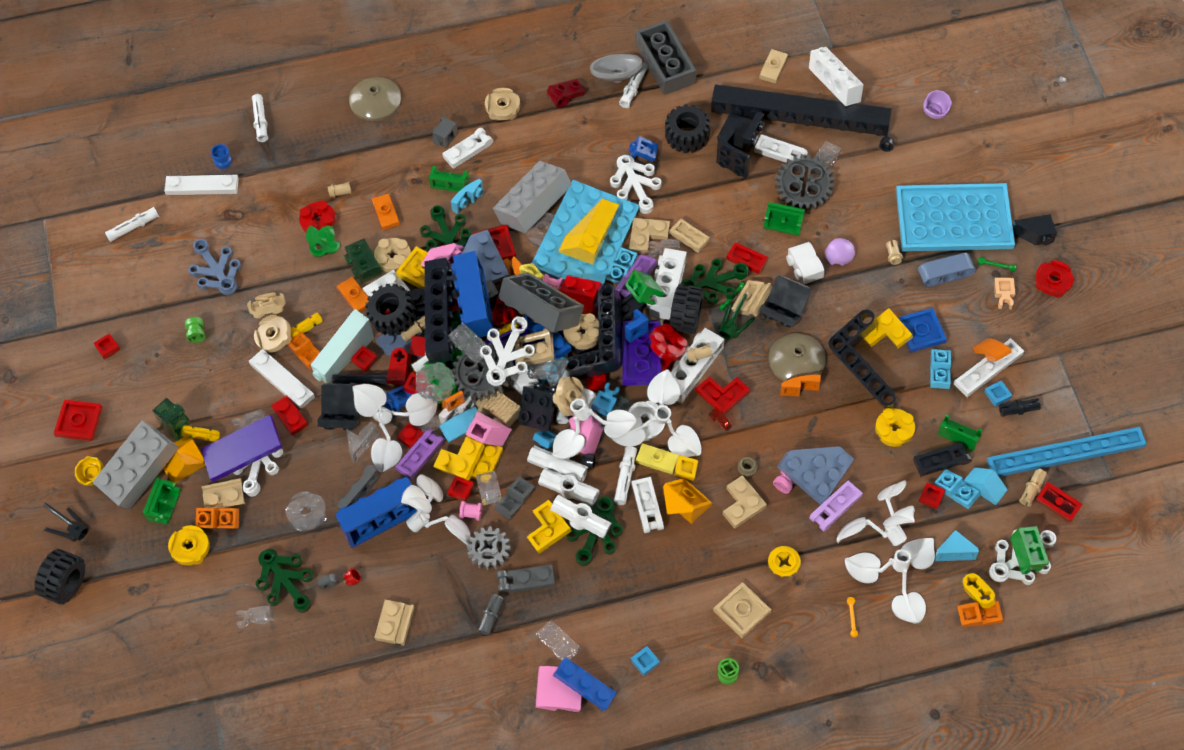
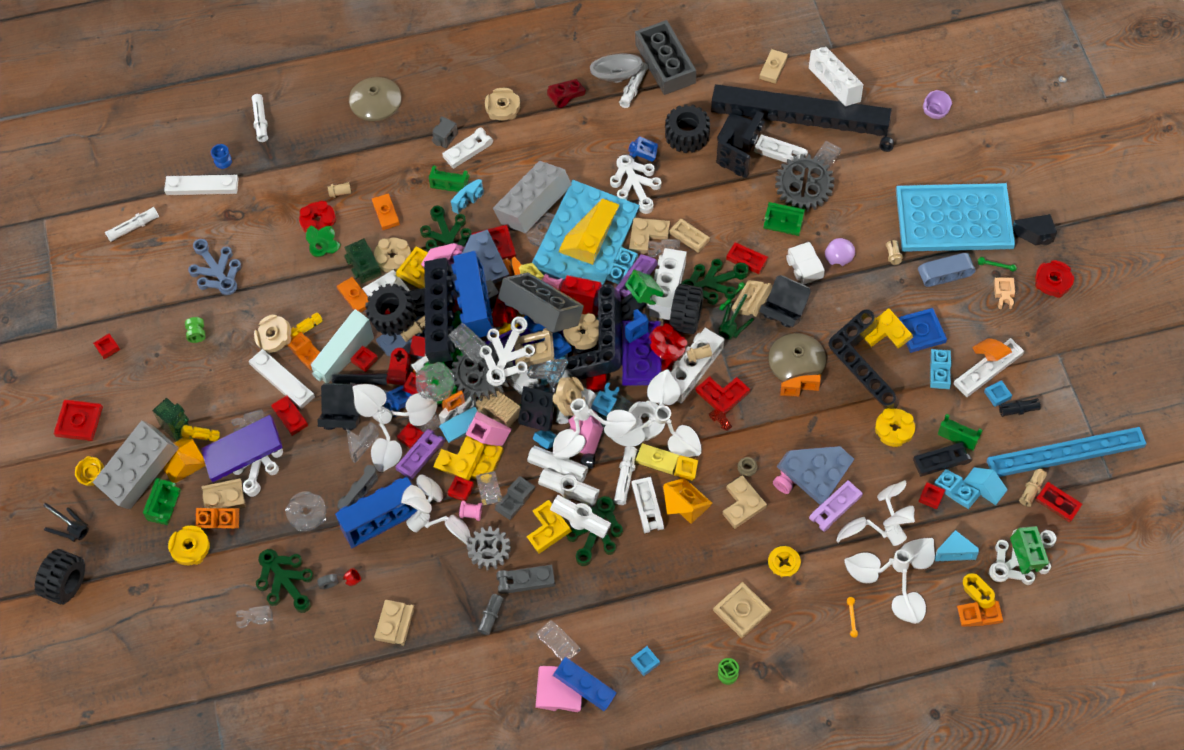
(266, 304): tan plate -> none

